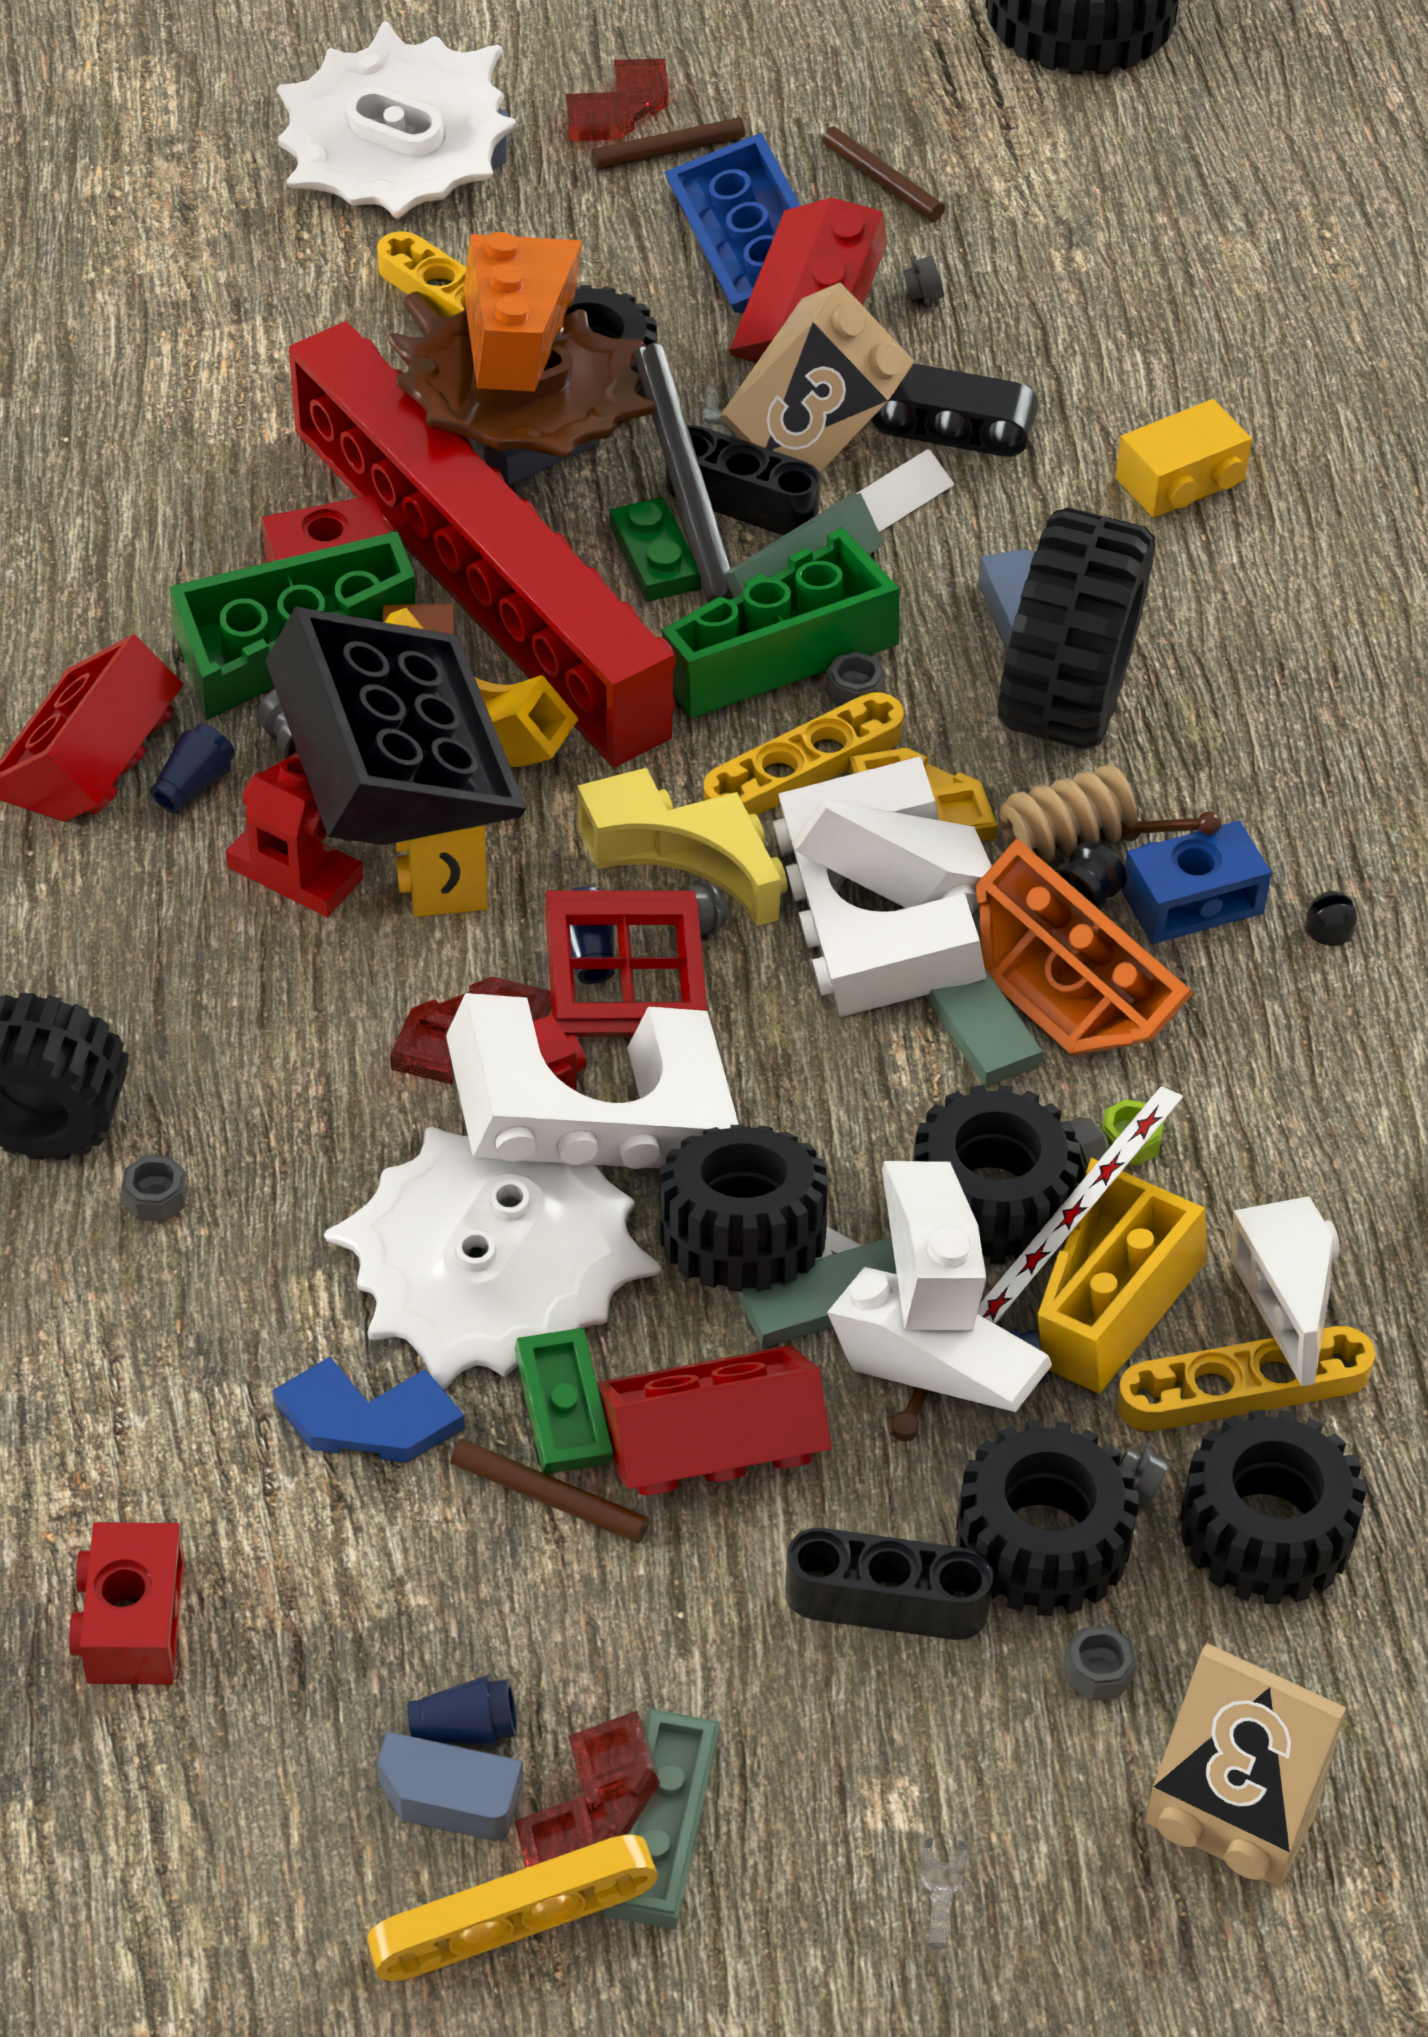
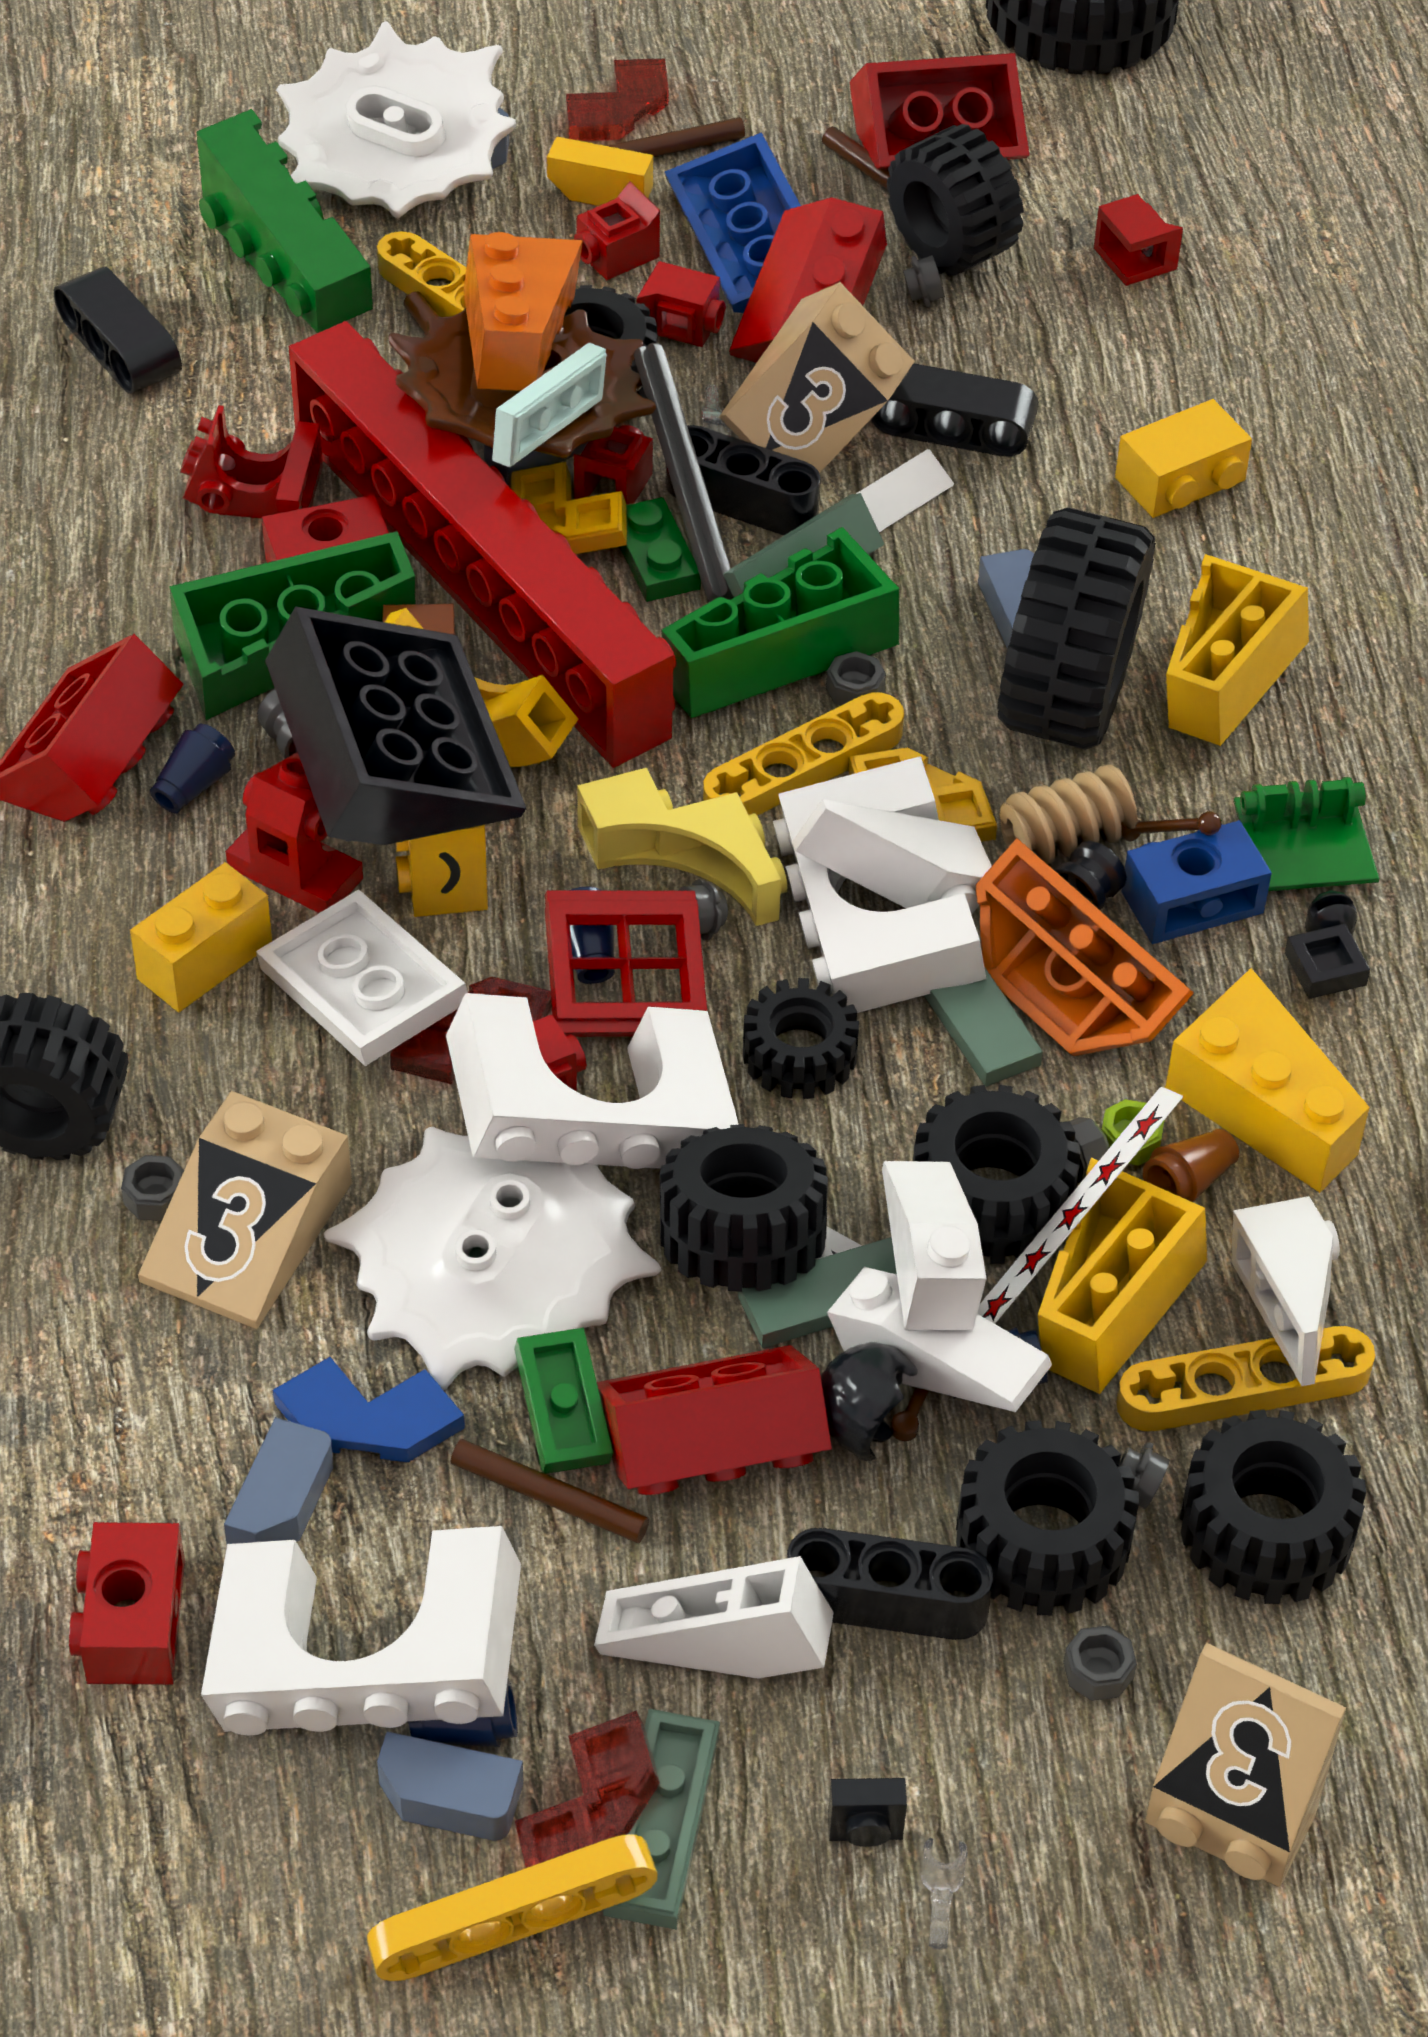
(117, 329): none -> black beam
(201, 936): none -> yellow brick
(247, 483): none -> red tile
(247, 1209): none -> tan slope
(279, 224): none -> green wedge
(281, 1485): none -> sand blue piece
(362, 977): none -> white plate
(441, 1668): none -> white arch
(549, 404): none -> light aqua tile
(585, 522): none -> yellow tile
(597, 172): none -> yellow piece
(620, 233): none -> red window
(621, 457): none -> red window
(683, 303): none -> red window
(725, 1621): none -> white slope
(800, 1010): none -> black tyre
(860, 1393): none -> black hair
(867, 1810): none -> black plate
(915, 99): none -> red slope
(955, 199): none -> black tyre
(1136, 240): none -> red window
(1191, 1163): none -> dark orange cone
(1233, 647): none -> yellow wedge
(1269, 1084): none -> yellow wedge
(1309, 834): none -> green hinge
(1327, 961): none -> black plate

